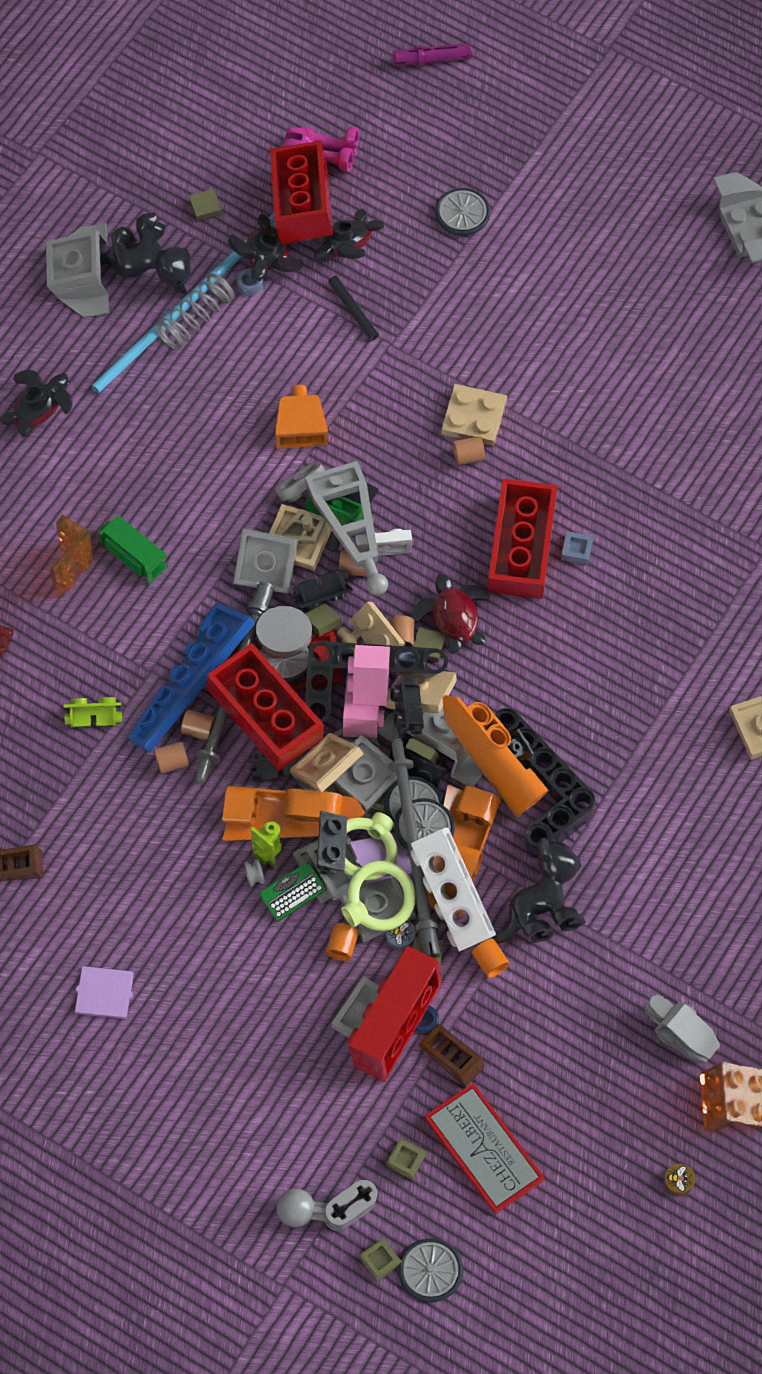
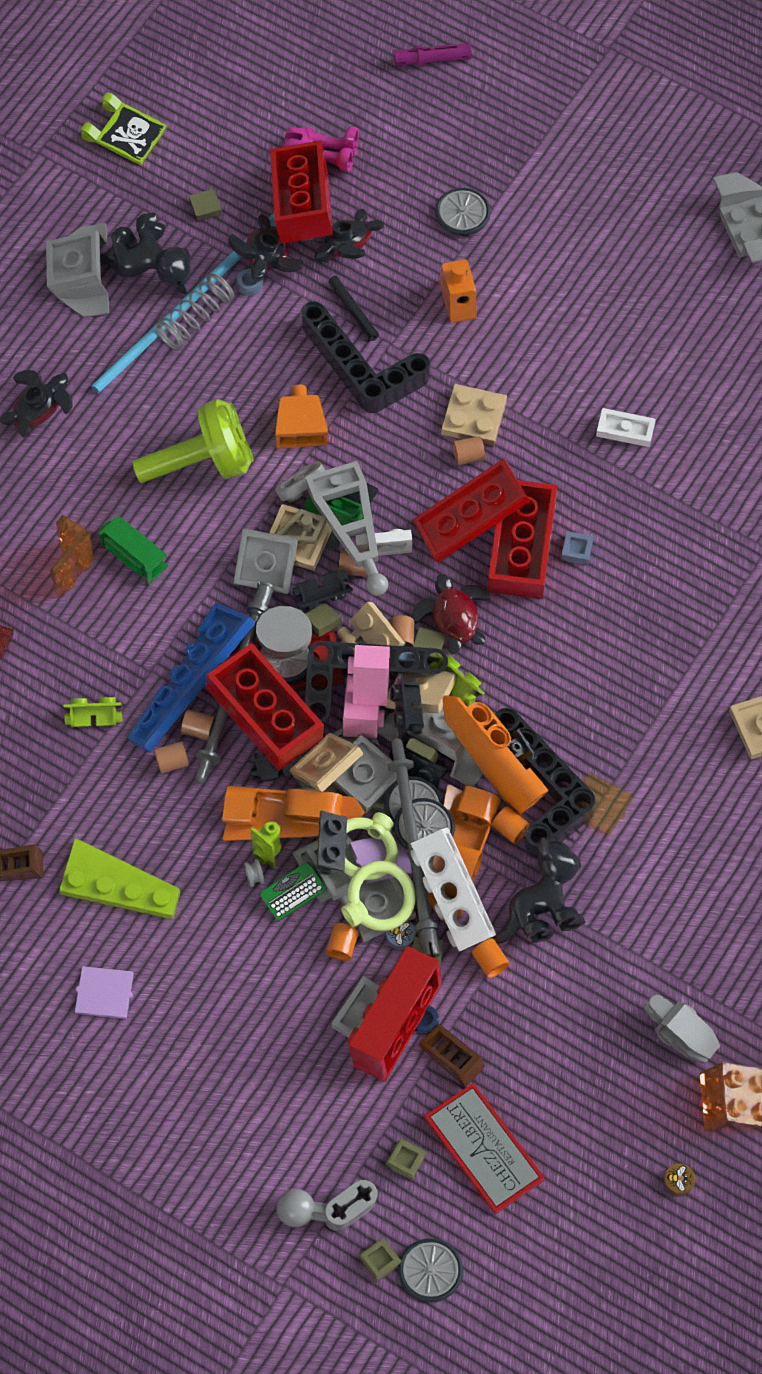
(112, 882): none -> lime wing
(127, 132): none -> flag
(220, 439): none -> lime piece
(355, 364): none -> black beam
(455, 282): none -> orange torso
(465, 686): none -> lime hinge
(471, 510): none -> red tile
(510, 824): none -> orange beam
(609, 803): none -> clear yellow piece
(625, 427): none -> white plate

